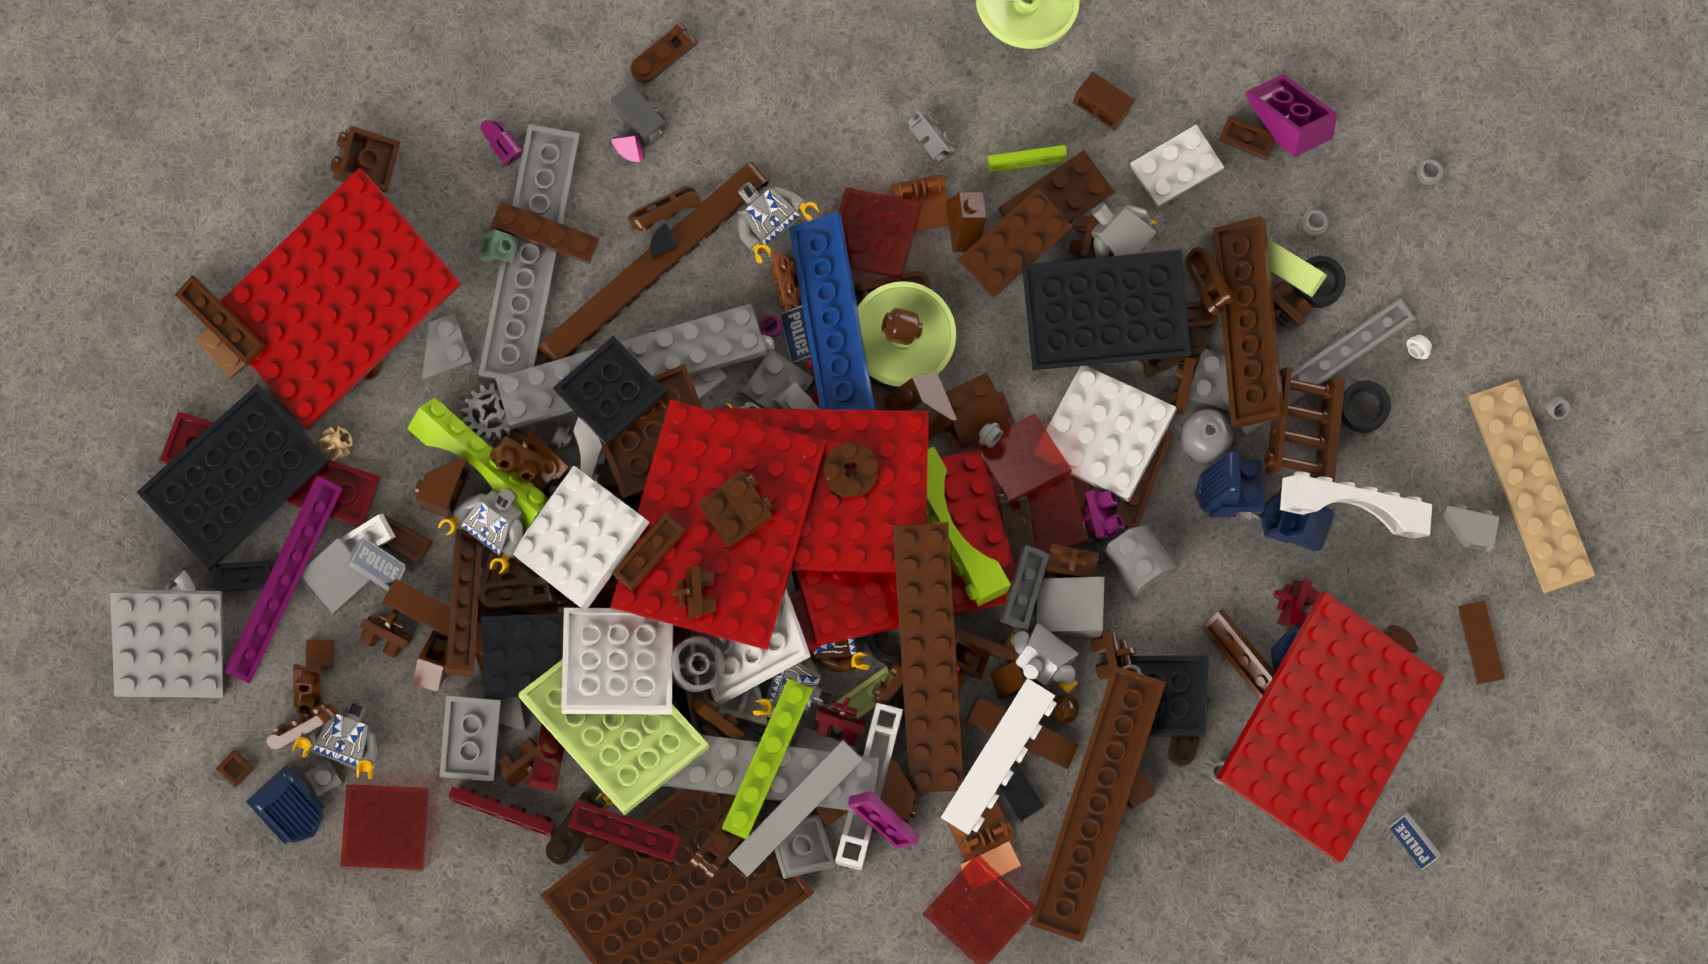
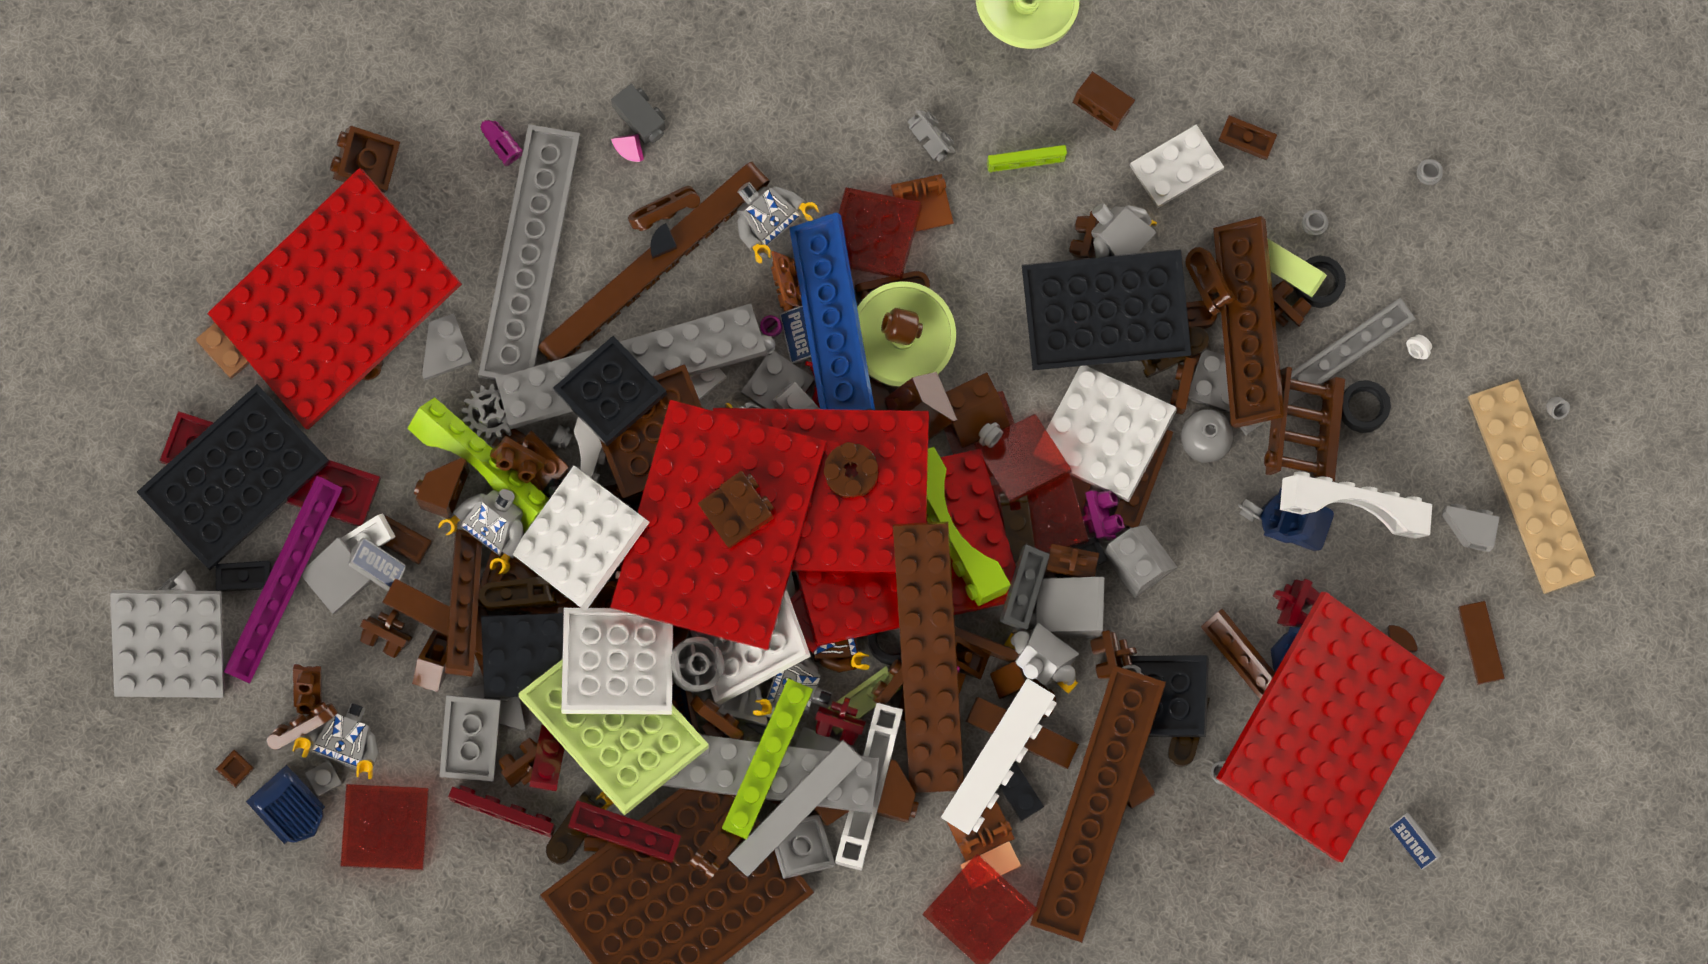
(220, 320): reddish brown tile -> none
(320, 653): reddish brown tile -> none
(335, 443): tan gear -> none
(498, 246): sand green bracket -> none
(545, 232): reddish brown plate -> none
(649, 552): reddish brown tile -> none
(662, 54): reddish brown plate -> none
(694, 582): reddish brown hips -> none
(883, 819): magenta plate -> none
(966, 219): reddish brown slope -> none
(1013, 242): reddish brown brick -> none
(1065, 709): reddish brown tile -> none
(1070, 188): reddish brown plate -> none
(1231, 486): dark blue piece -> none
(1292, 115): magenta slope -> none

